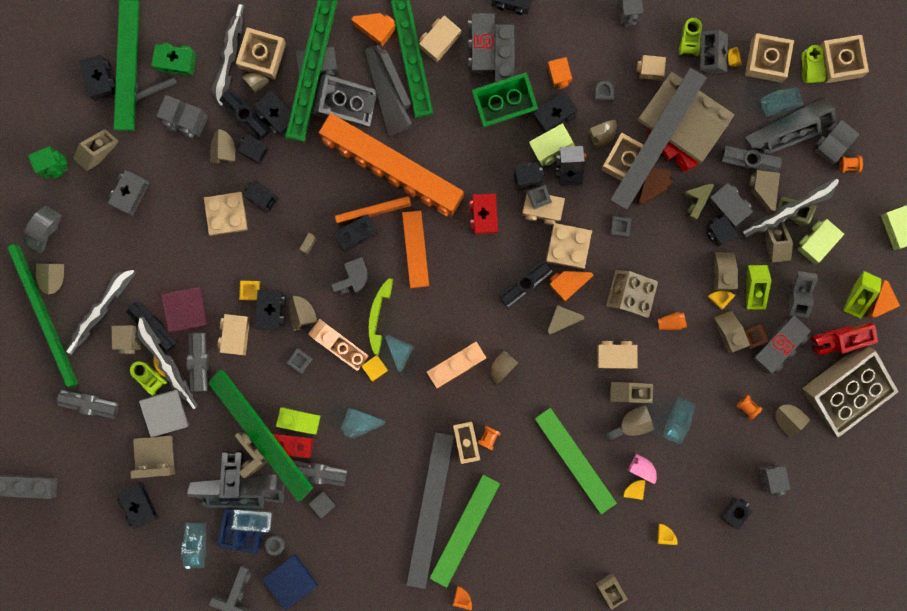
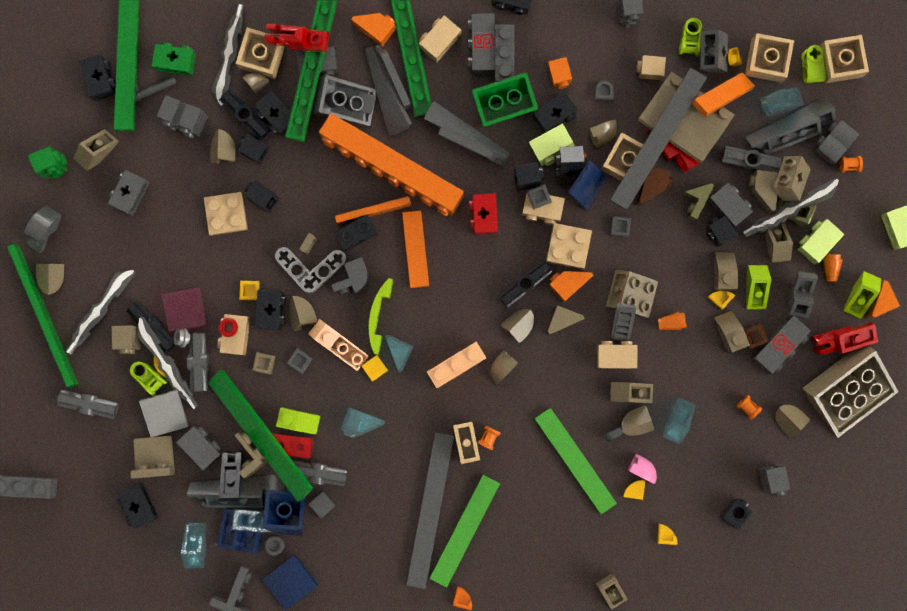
(181, 337): none -> light grey plate
(200, 447): none -> dark grey brick
(222, 327): none -> red plate
(263, 363): none -> dark tan tile
(283, 513): none -> dark blue slope
(297, 38): none -> red plate
(306, 274): none -> light grey beam
(464, 135): none -> dark grey wedge
(519, 324): none -> brick
(587, 185): none -> dark blue slope
(623, 323): none -> dark grey slope
(723, 94): none -> orange tile
(792, 178): none -> dark tan brick
(832, 266): none -> orange cone

